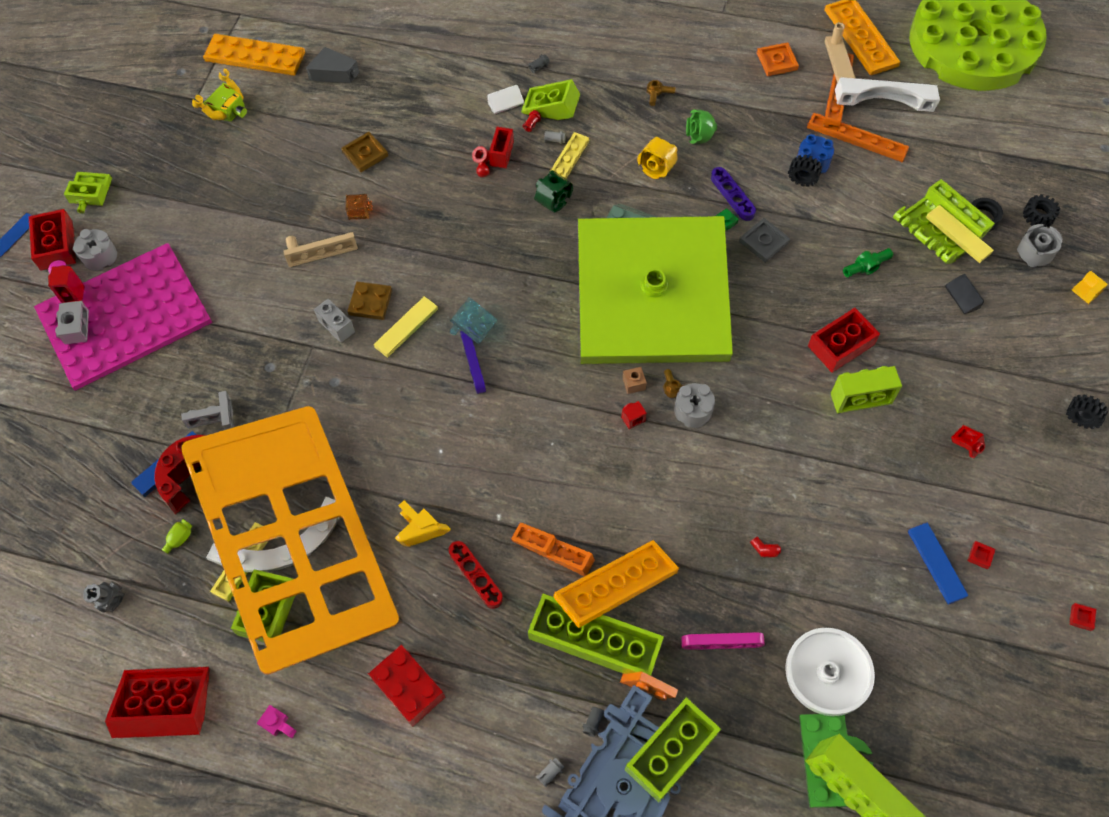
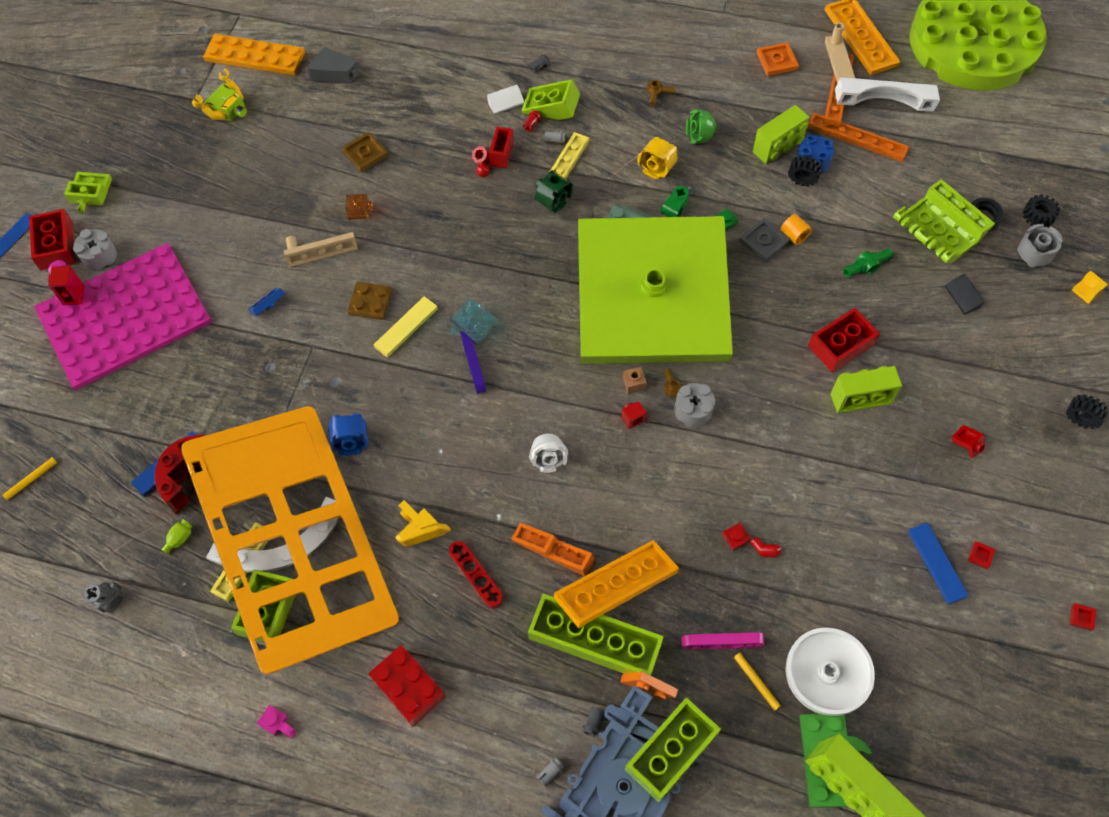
(29, 479): none -> yellow bar
(72, 322): light grey brick -> none
(159, 702): red slope -> none
(212, 414): light grey bracket -> none
(266, 302): none -> blue plate
(334, 320): light grey brick -> none
(348, 434): none -> blue brick
(548, 453): none -> white cone
(676, 202): none -> green piece
(735, 192): dark purple beam -> none
(736, 536): none -> red plate
(757, 681): none -> yellow bar
(780, 134): none -> lime brick
(796, 229): none -> light orange piece
(959, 234): light yellow tile -> none

